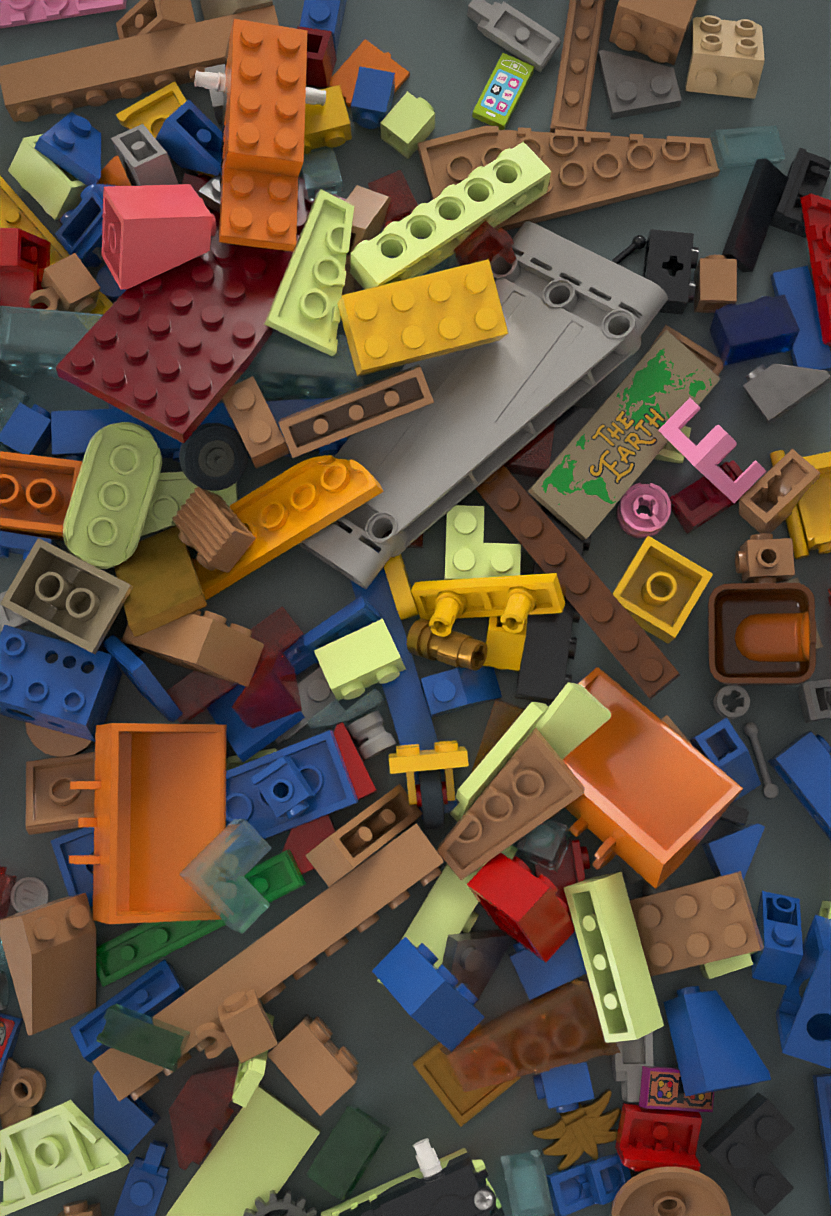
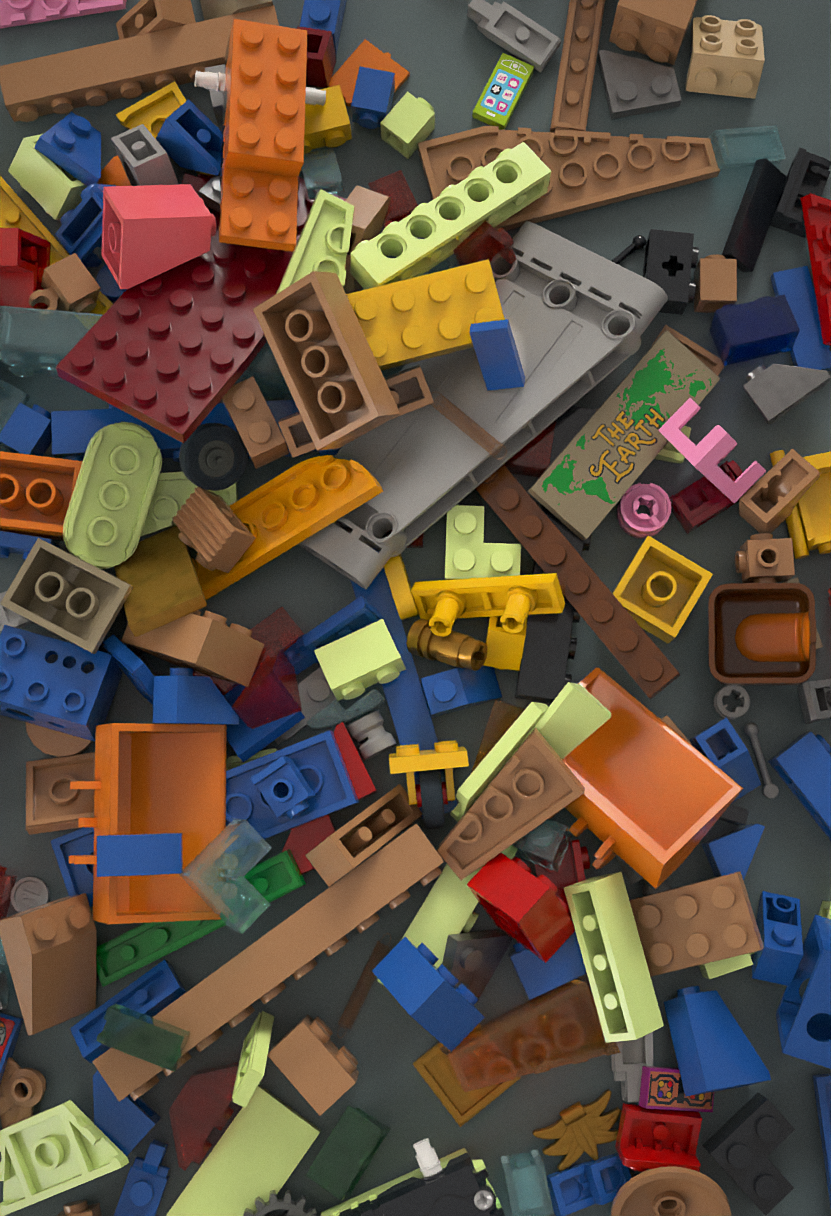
(139, 854): none -> blue slope
(190, 700): none -> blue slope
(243, 1027): medium nougat brick -> none
(326, 360): none -> medium nougat brick
(361, 977): none -> medium nougat piece
(472, 428): none -> medium nougat piece
(497, 354): none -> blue tile
(564, 1086): blue brick -> none

